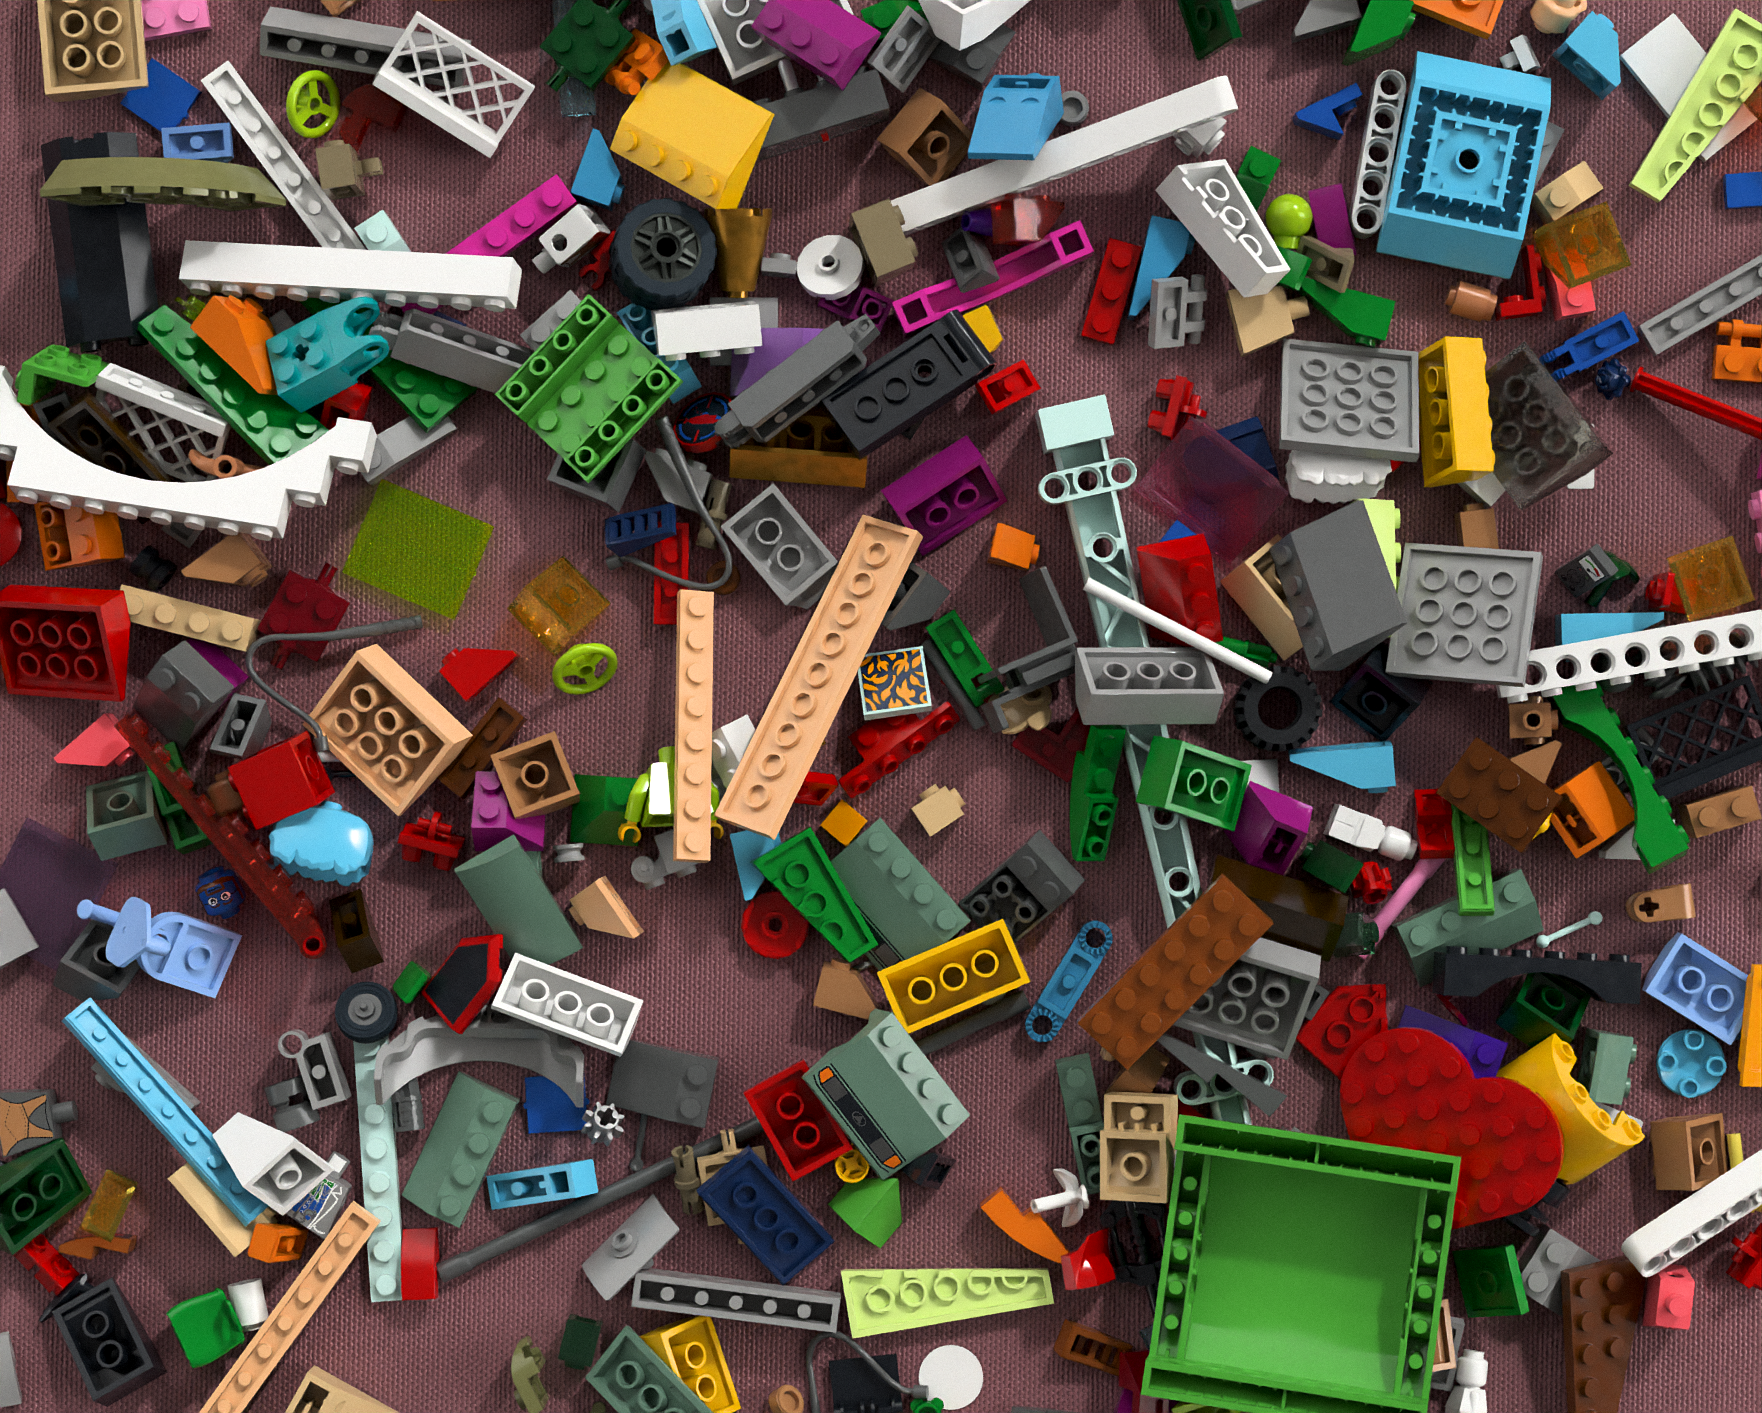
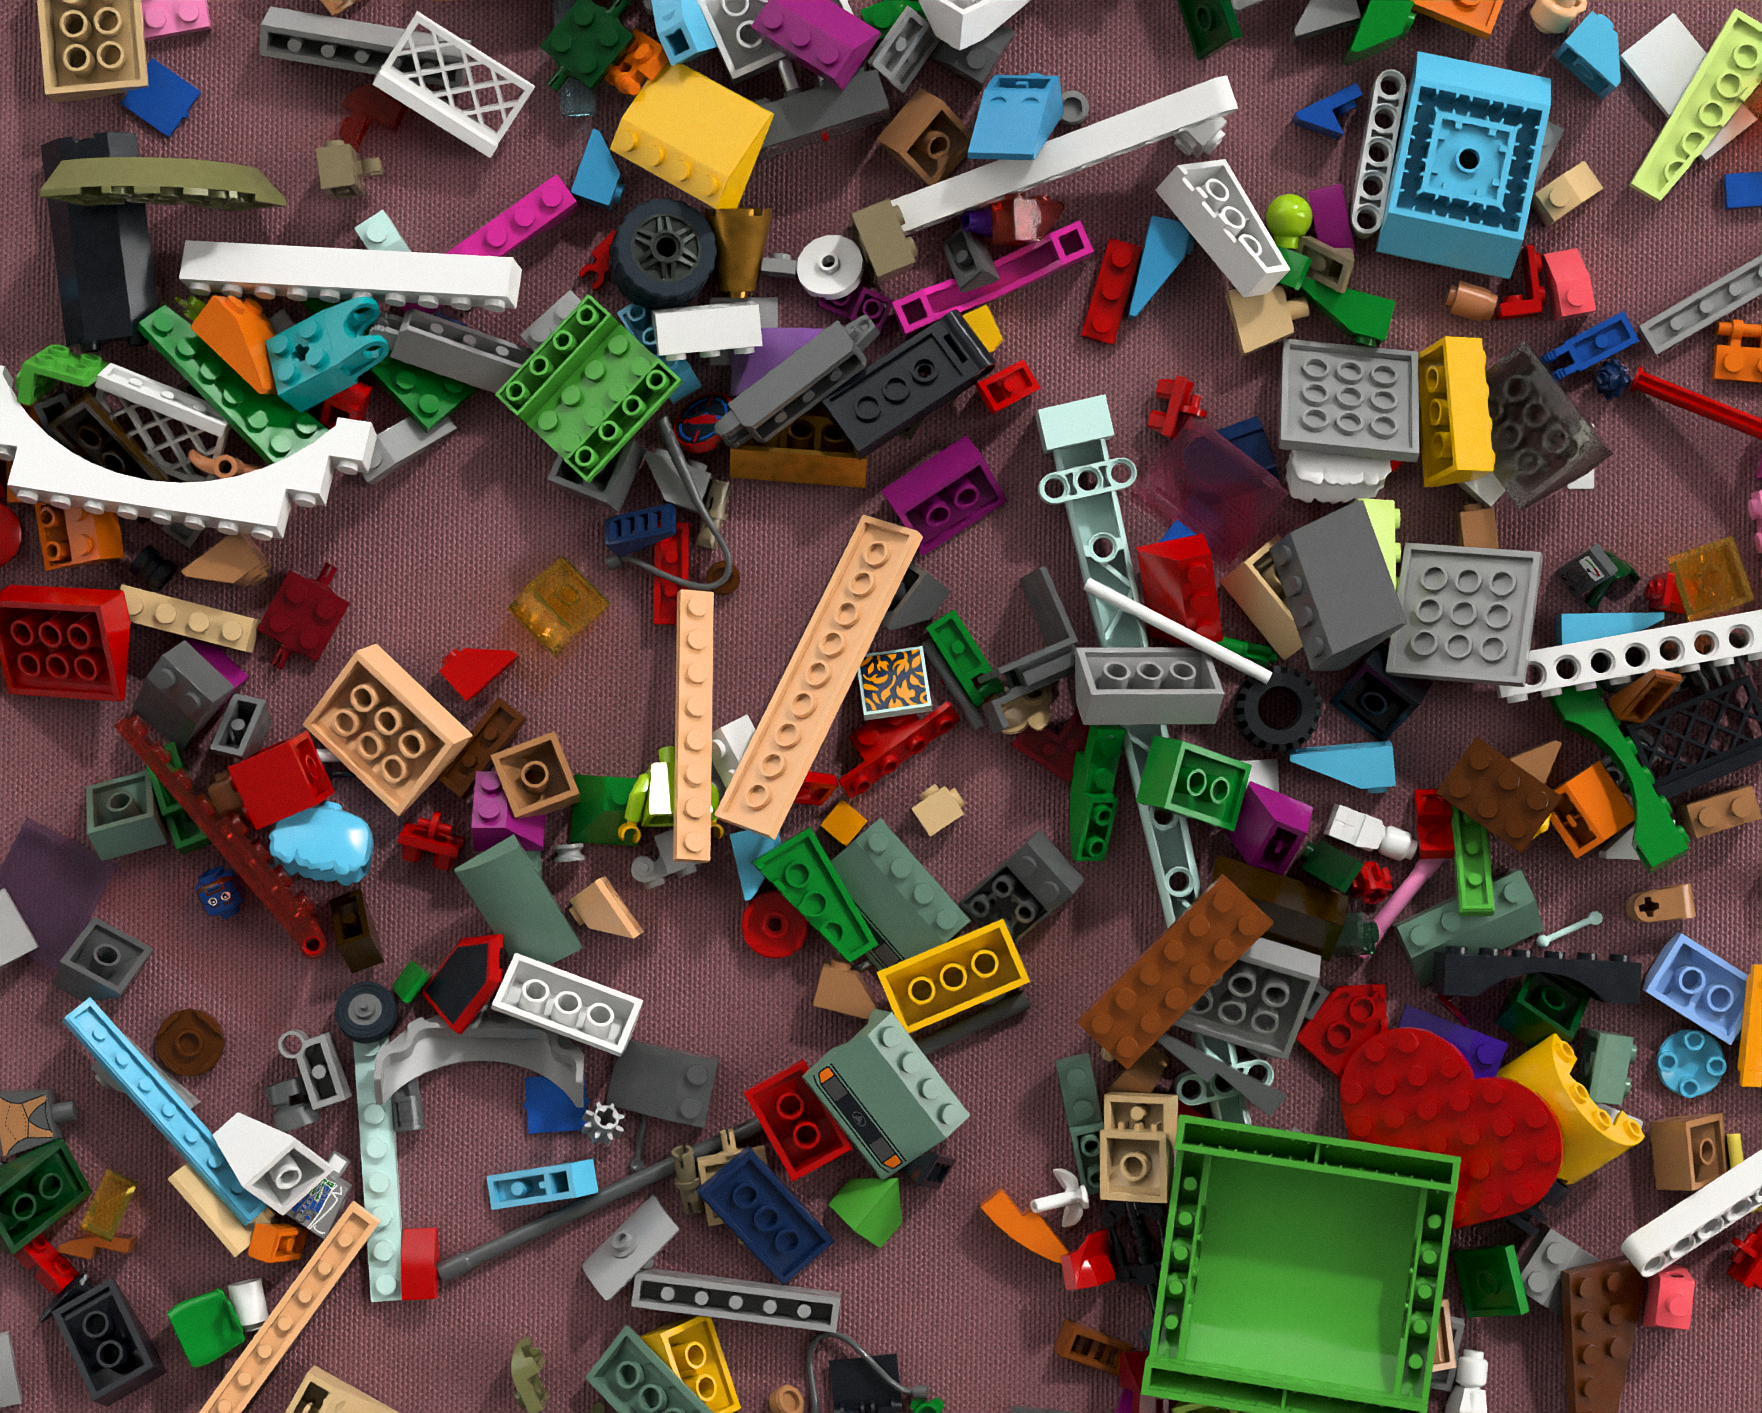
(98, 746): coral slope -> none
(187, 954): light blue plate -> none
(190, 1032): none -> reddish brown tile
(199, 142): medium blue slope -> none
(279, 159): white plate -> none
(306, 102): lime piece -> none
(367, 630): dark grey piece -> none
(418, 549): clear neon green piece -> none
(460, 1149): sand green slope -> none
(580, 1341): clear green brick -> none
(582, 662): lime piece -> none
(583, 233): white torso -> none
(782, 548): light grey slope -> none
(852, 1168): yellow wheel -> none
(913, 1298): yellowish green wing -> none
(952, 1376): white sticker -> none
(1013, 548): orange slope -> none
(1068, 981): dark azure plate -> none
(1168, 311): light grey plate -> none
(1256, 174): green slope -> none
(1518, 720): medium nougat brick -> none
(1522, 55): white tile -> none
(1582, 246): clear yellow slope -> none
(1644, 695): none -> dark orange slope

